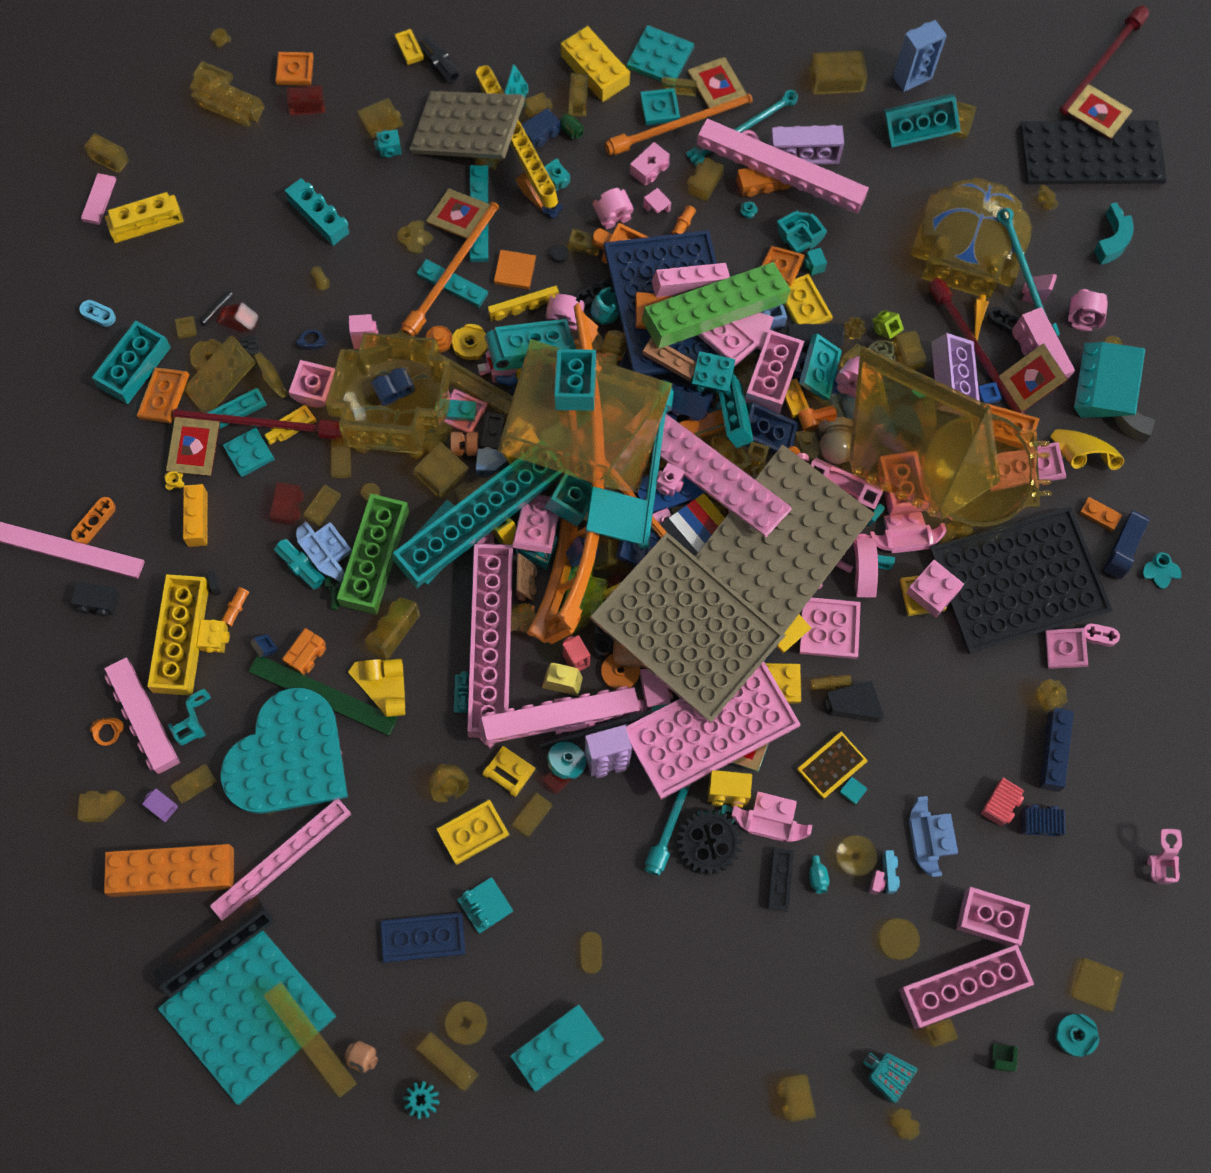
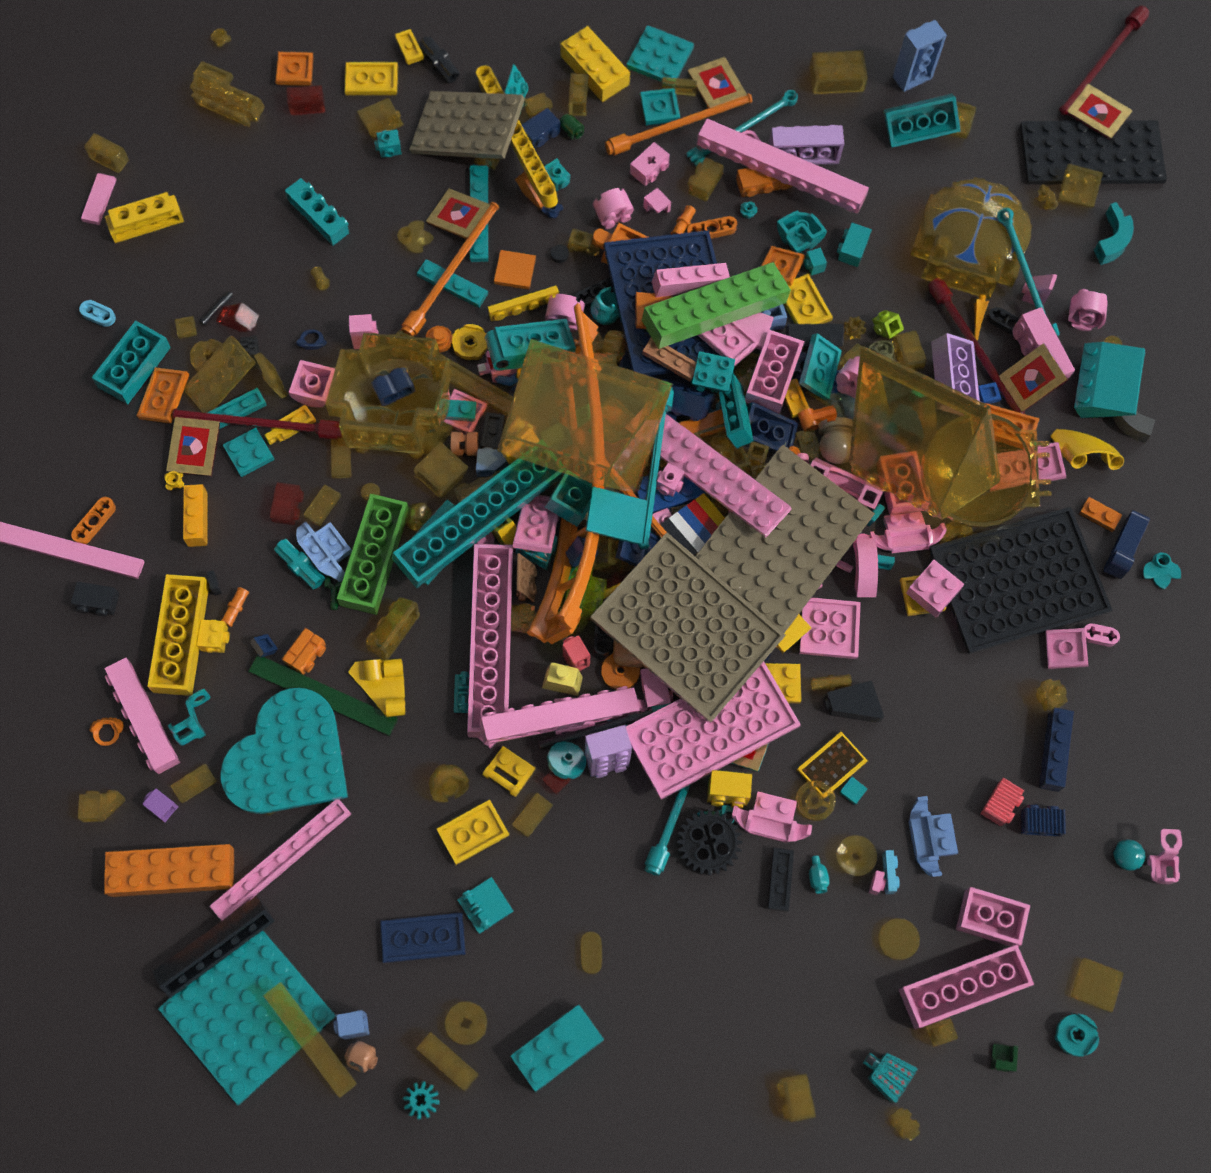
(351, 1025): none -> medium blue brick
(371, 78): none -> yellow tile
(417, 516): none -> clear yellow head
(575, 379): teal brick -> none
(716, 223): none -> orange beam
(812, 787): none -> clear yellow piece
(854, 244): none -> teal brick
(1080, 186): none -> clear yellow plate
(1129, 854): none -> teal hair

